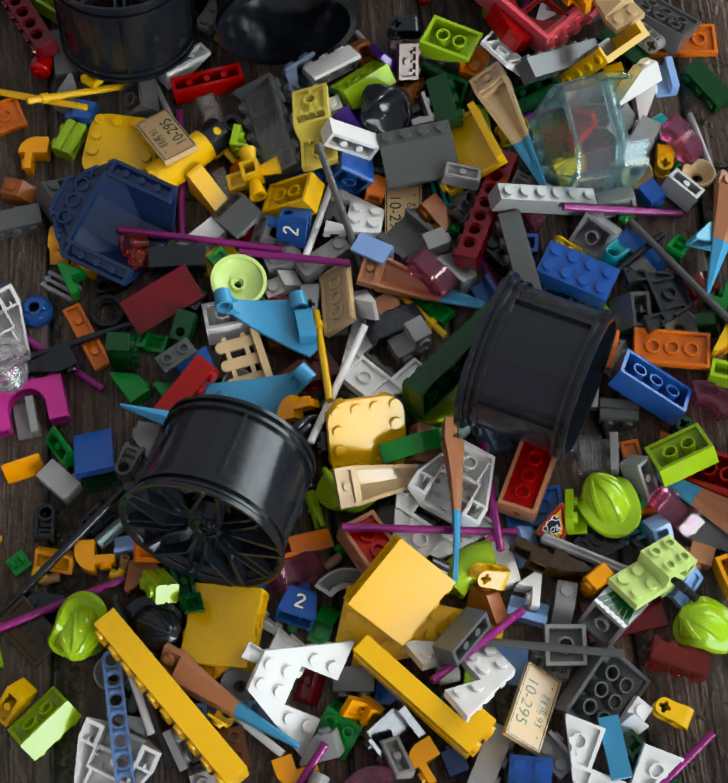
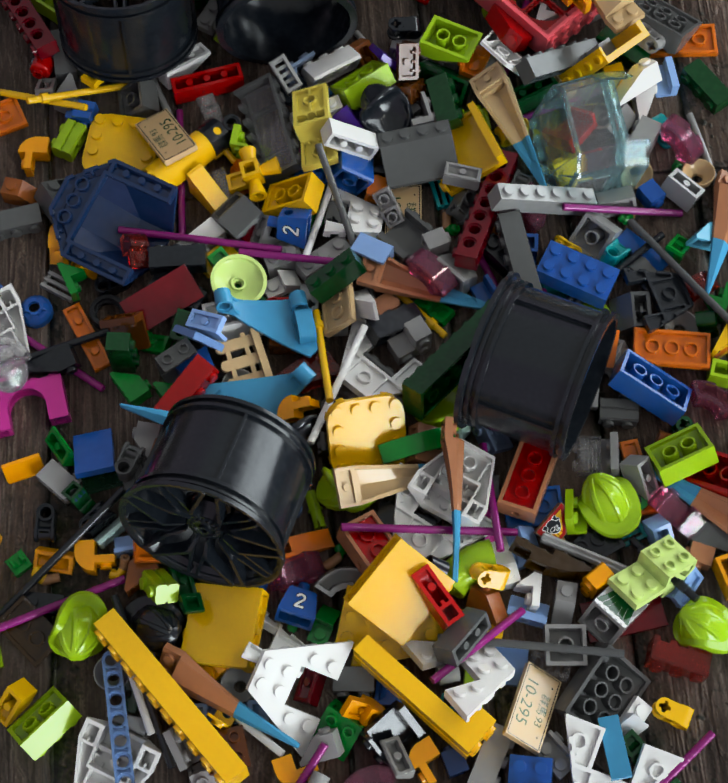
(27, 419): light grey panel -> none
(48, 87): none -> light grey tile
(80, 499): none -> dark green leg
(129, 323): none -> reddish brown bracket
(198, 337): none -> medium blue tile
(207, 324): none -> light blue panel
(298, 83): none -> light grey slope
(335, 275): none -> dark green brick
(388, 206): none -> light grey slope
(434, 212): dark orange slope -> none
(436, 597): none -> red slope
(664, 160): yellow piece -> none

